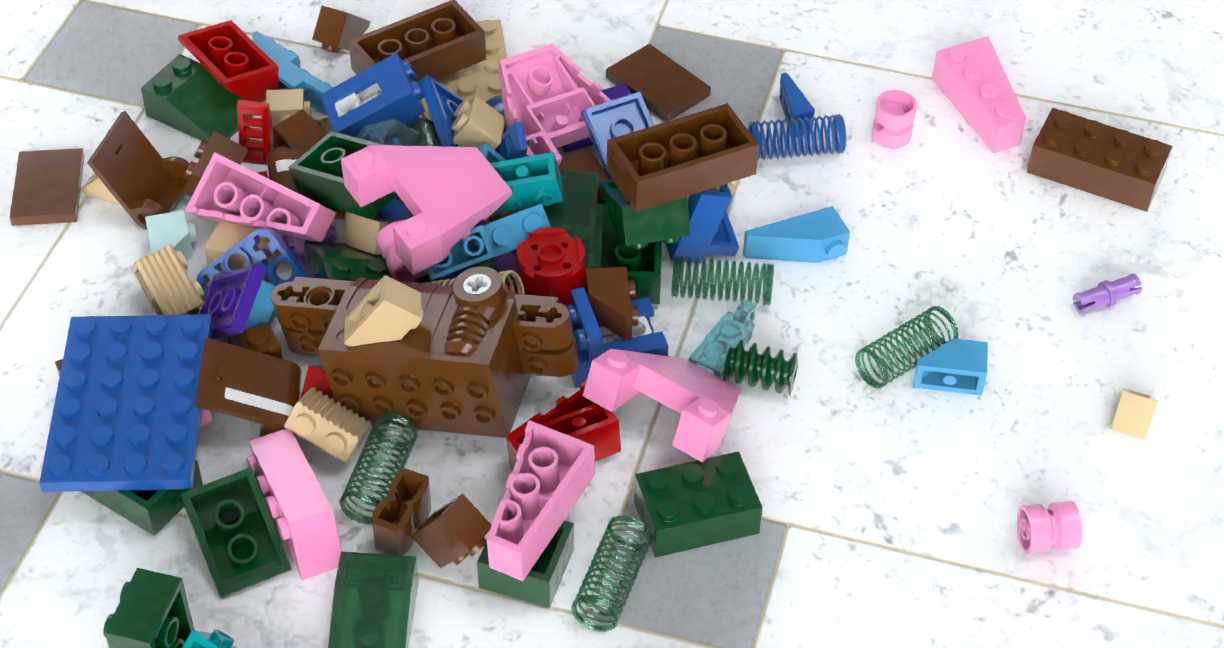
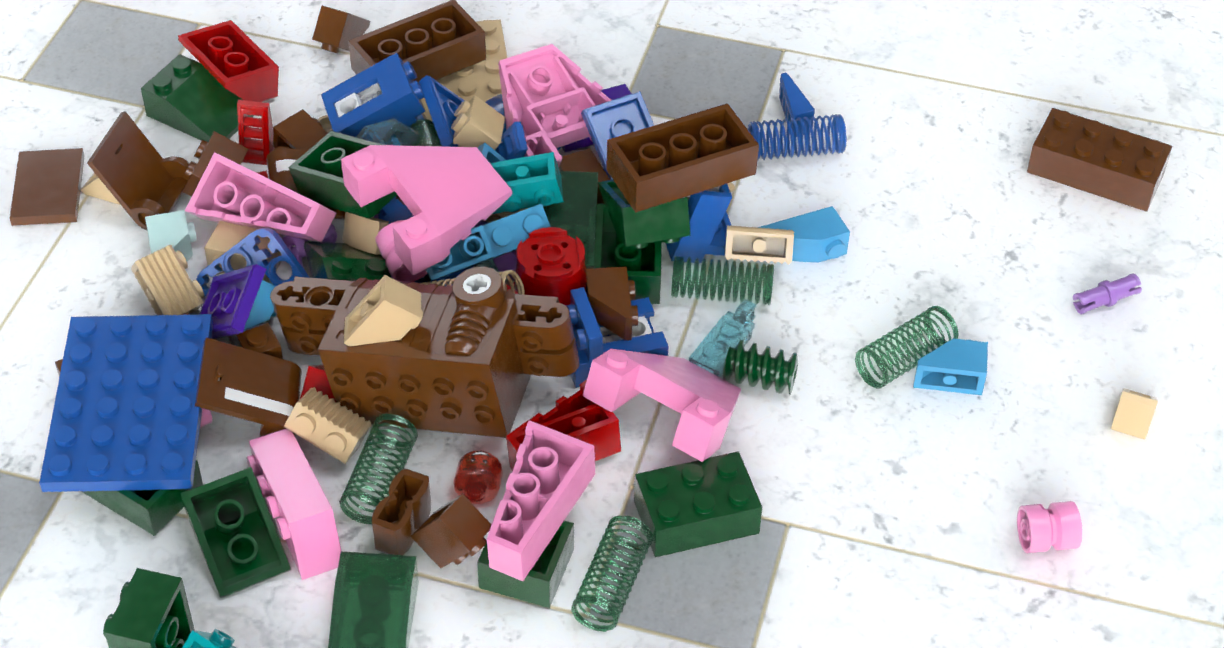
(286, 103): tan brick -> none
(291, 74): dark azure slope -> none
(477, 474): none -> clear red head
(662, 82): reddish brown tile -> none
(759, 244): none -> tan brick
(894, 119): bright pink wheel -> none
(981, 92): bright pink wedge -> none

